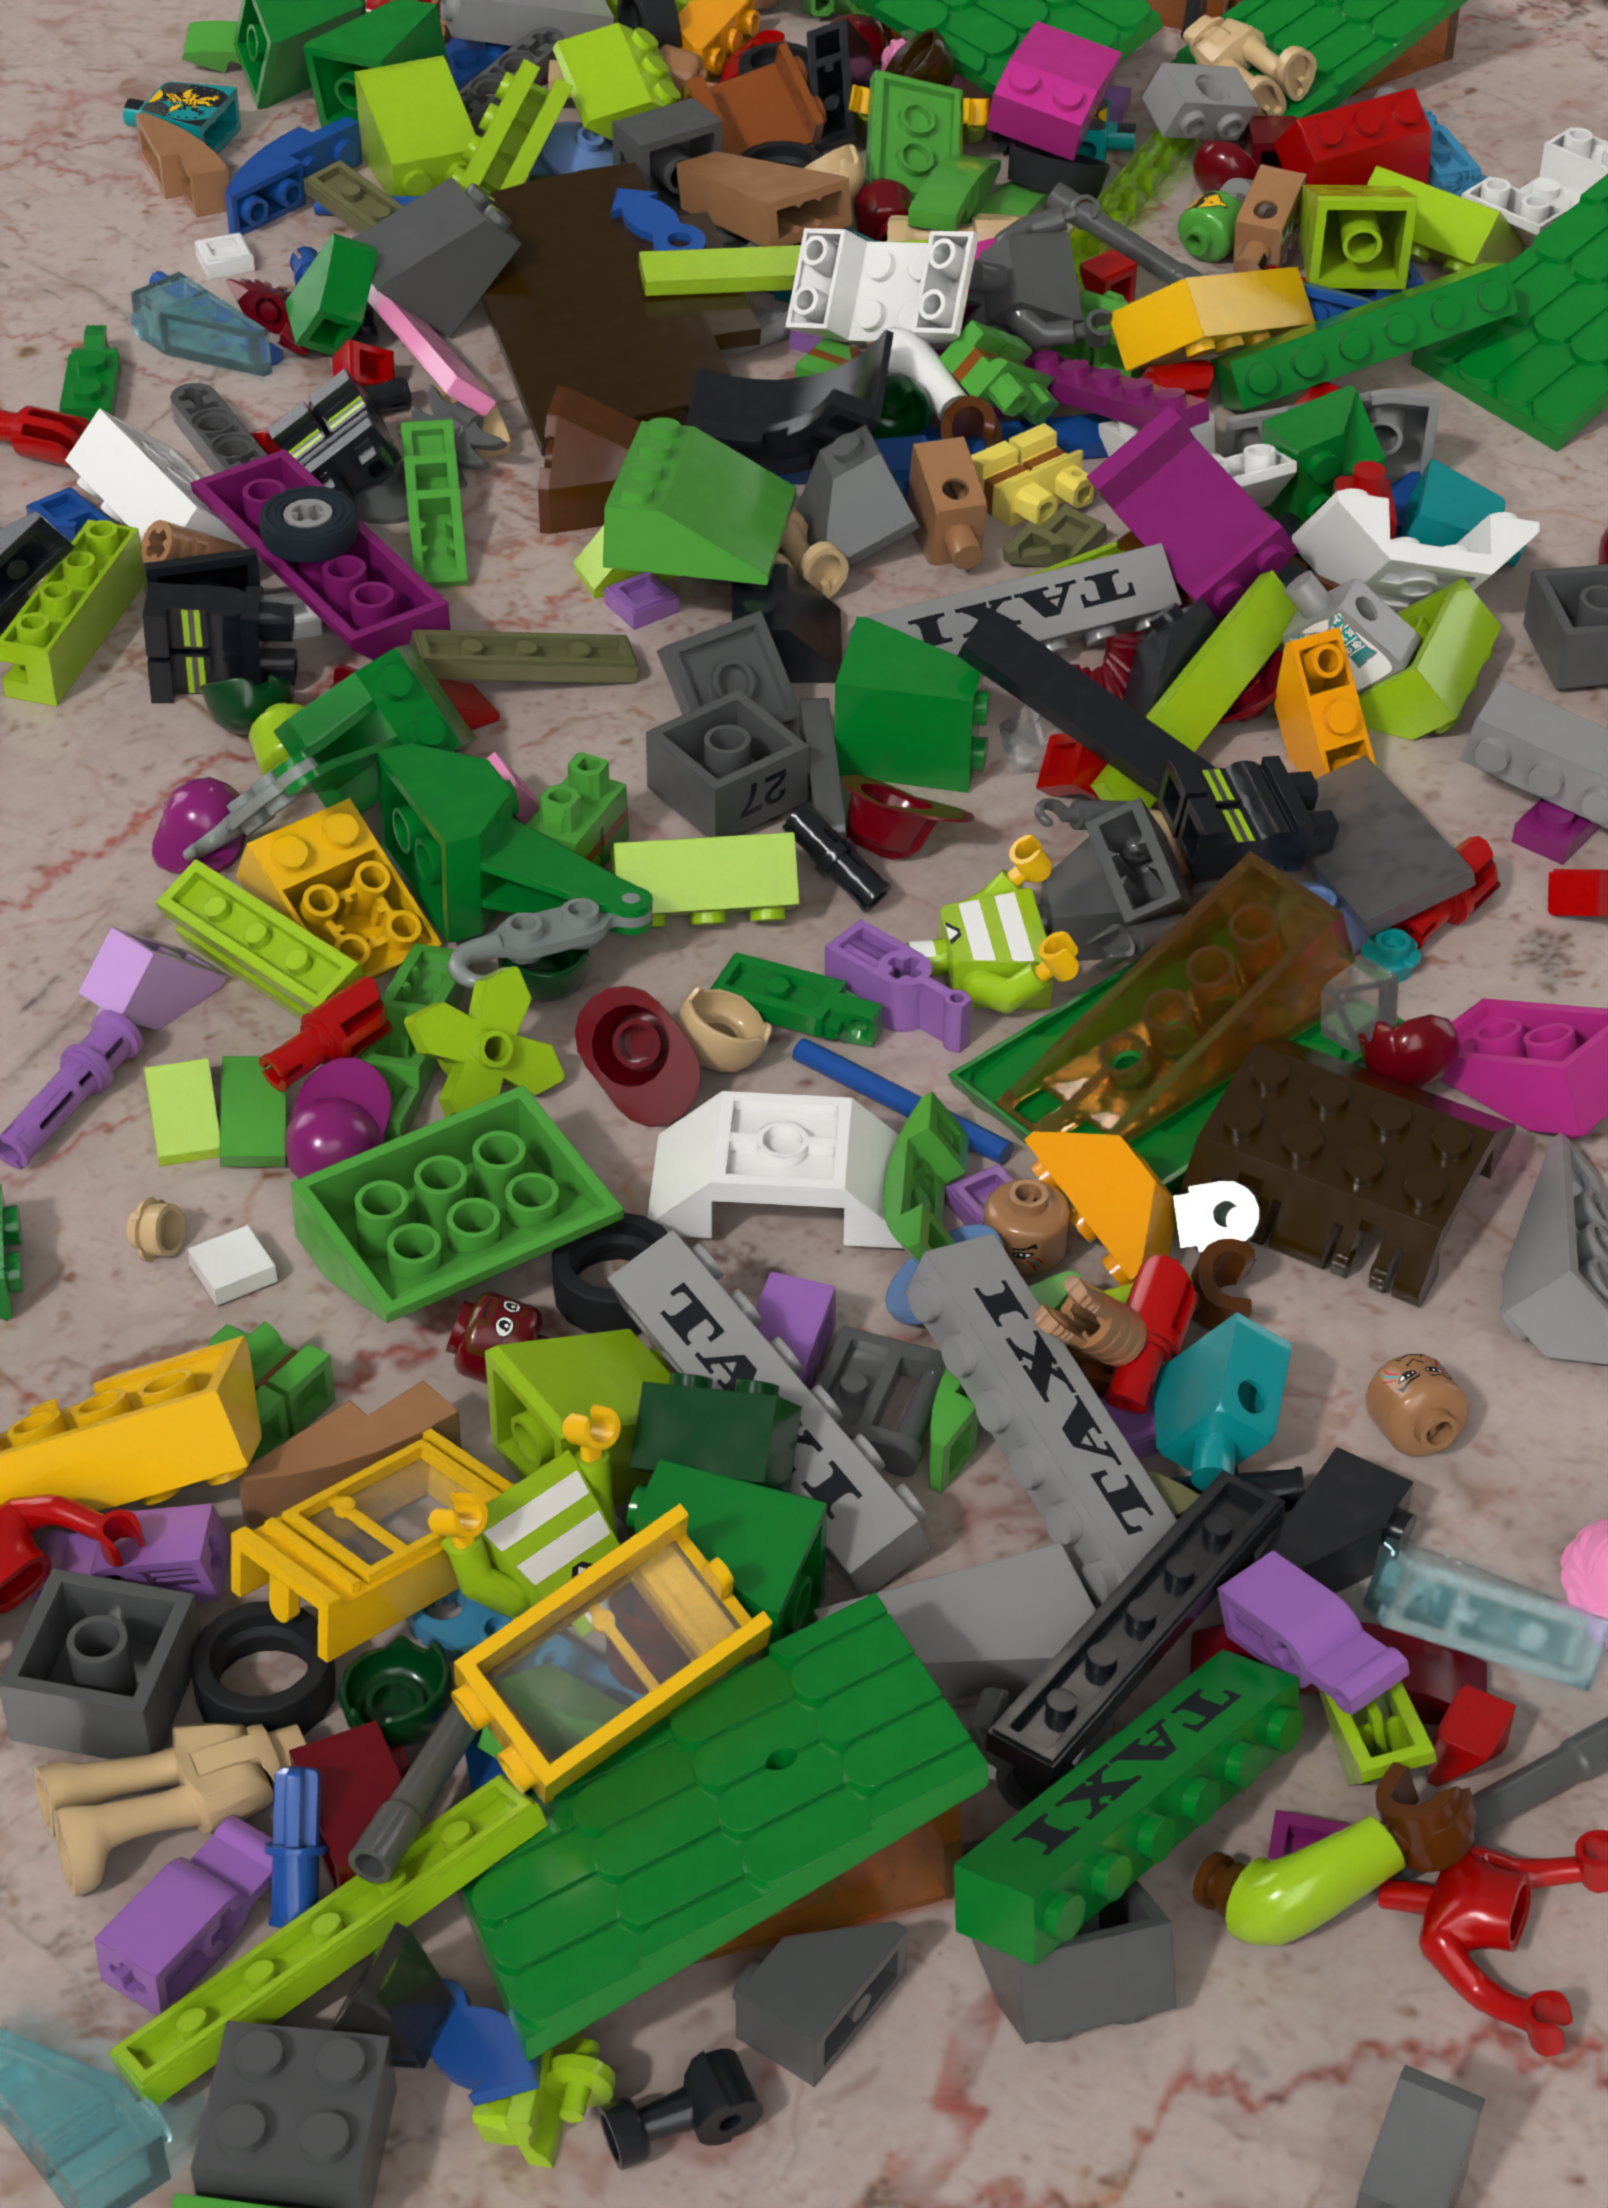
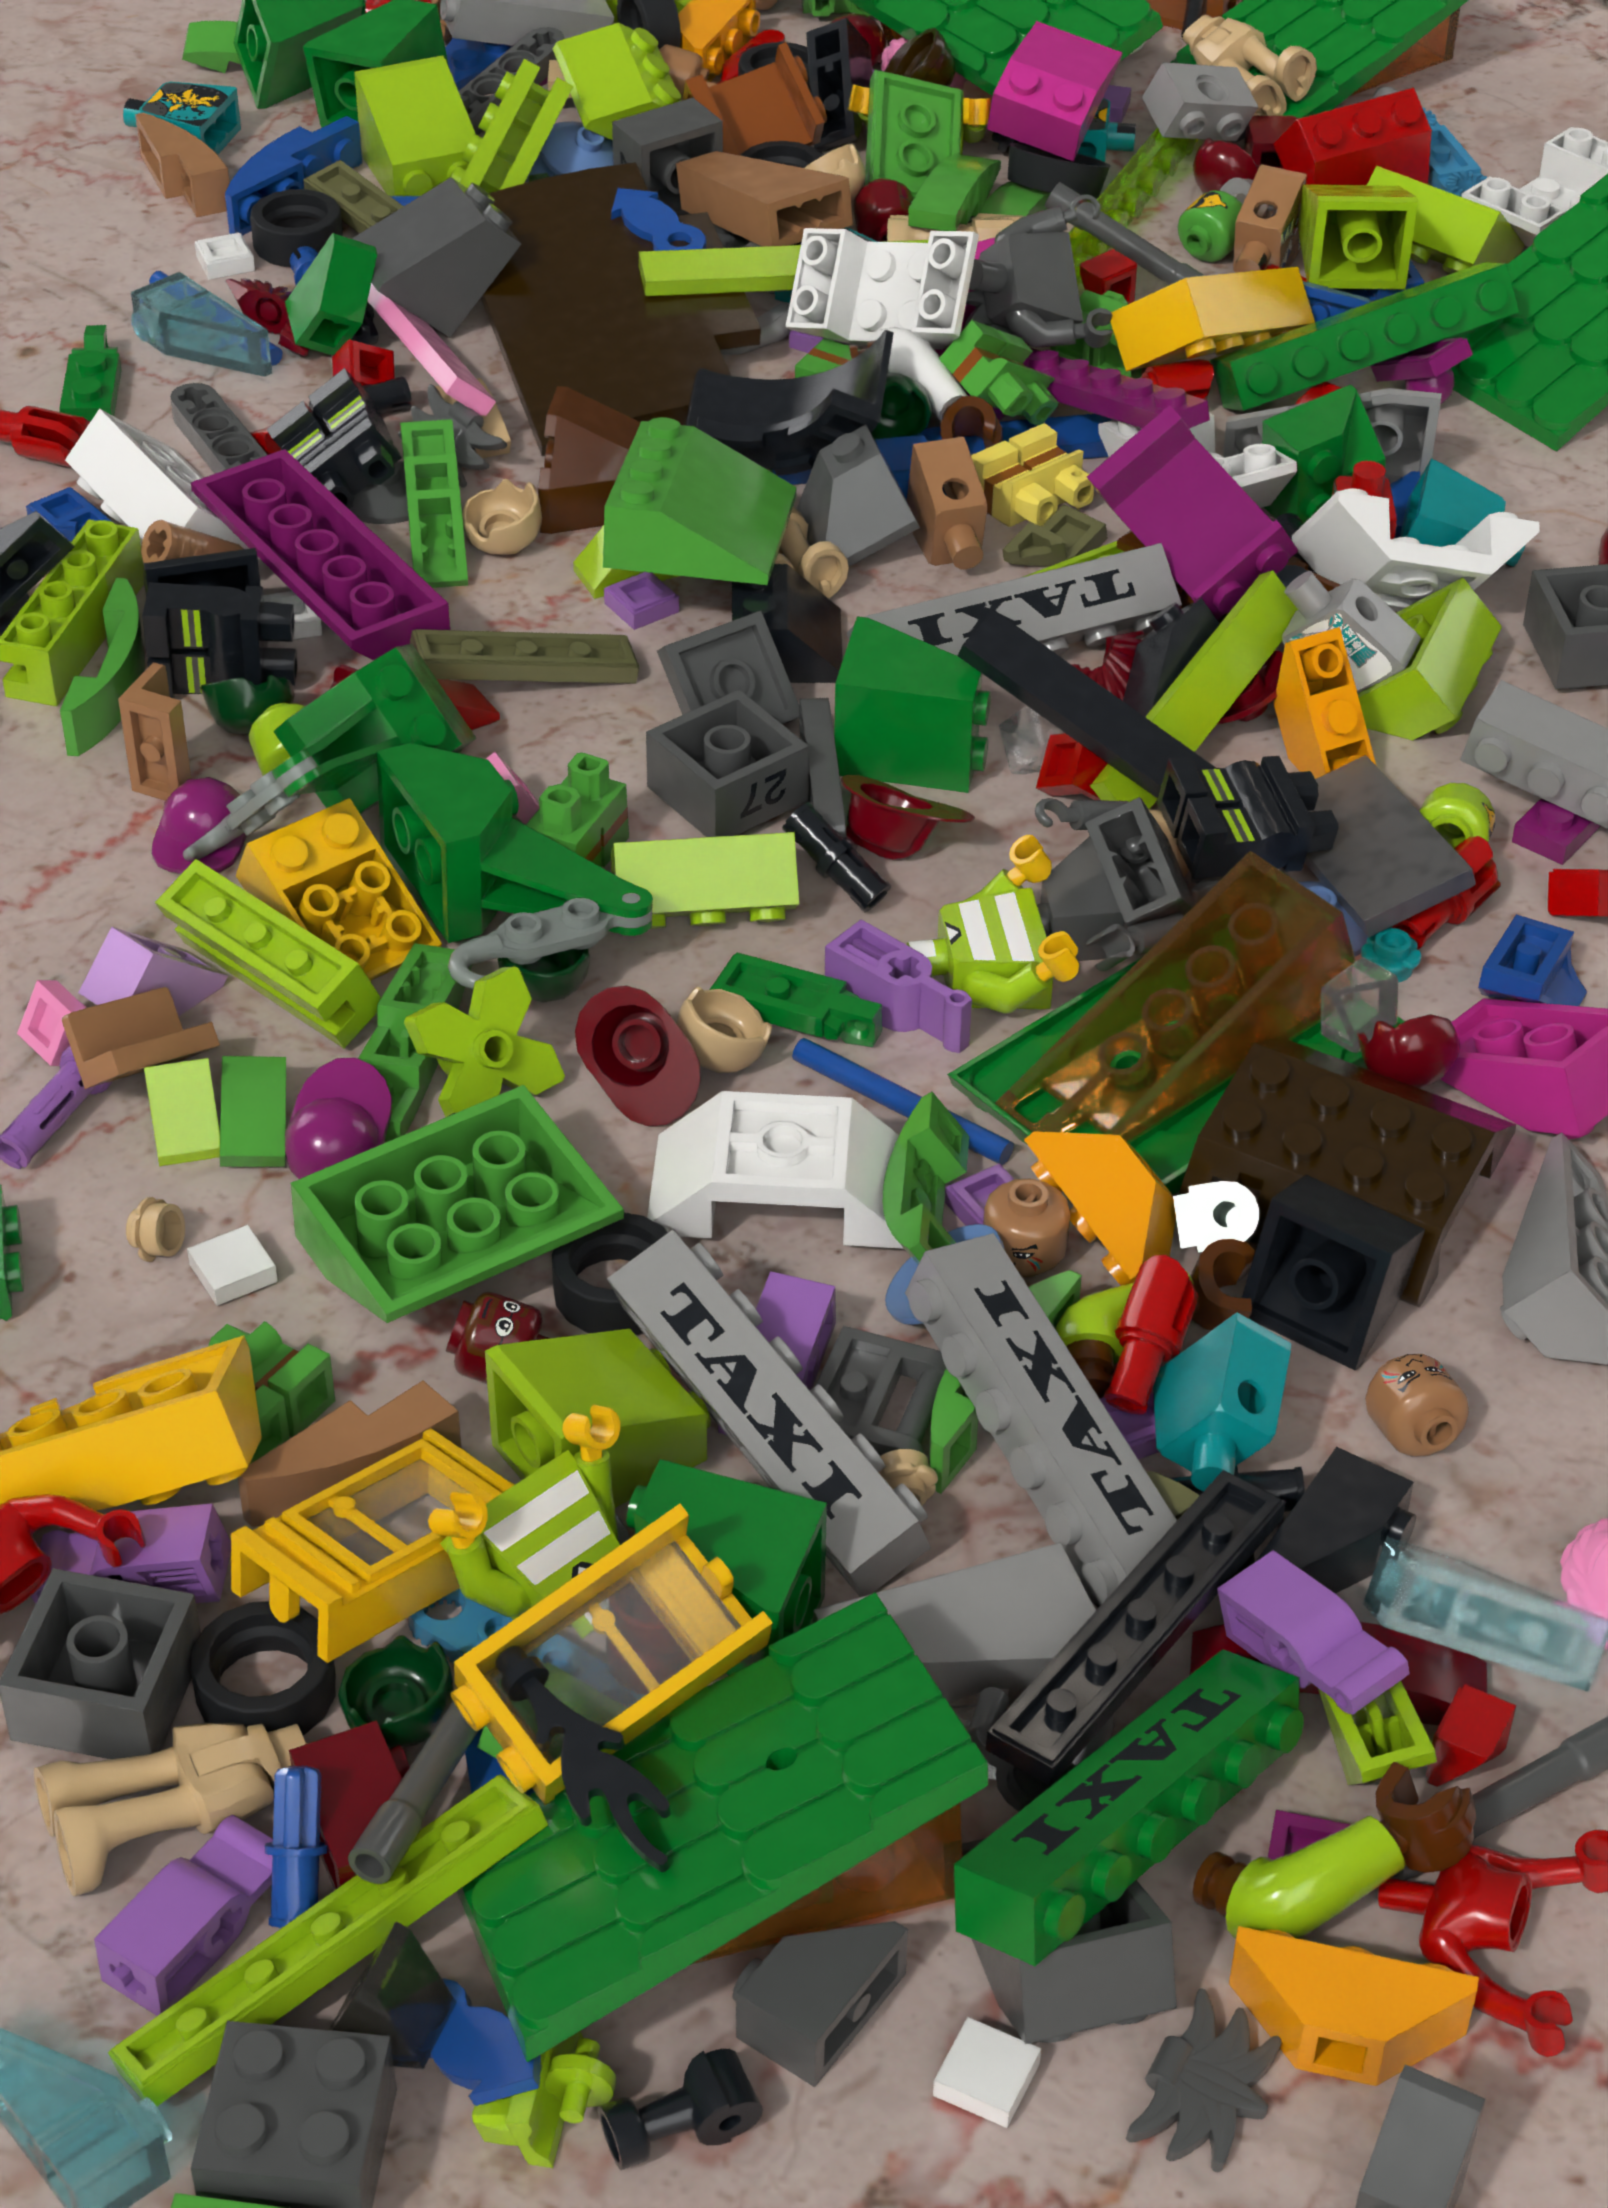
(43, 1020): none -> bright pink tile
(92, 702): none -> bright green slope
(132, 1034): none -> medium nougat panel
(154, 735): none -> medium nougat panel
(292, 221): none -> black tyre
(308, 524): black bush -> none
(330, 1031): red arm -> none
(502, 518): none -> tan hair
(583, 1765): none -> black piece
(724, 1432): dark green brick -> none
(912, 1470): none -> tan plate
(987, 2072): none -> white tile
(1095, 1324): medium nougat hinge -> none
(1205, 2084): none -> dark grey piece
(1329, 1269): none -> black slope
(1346, 2007): none -> light orange slope
(1426, 367): none -> magenta tile
(1459, 812): none -> lime head
(1533, 965): none -> blue slope

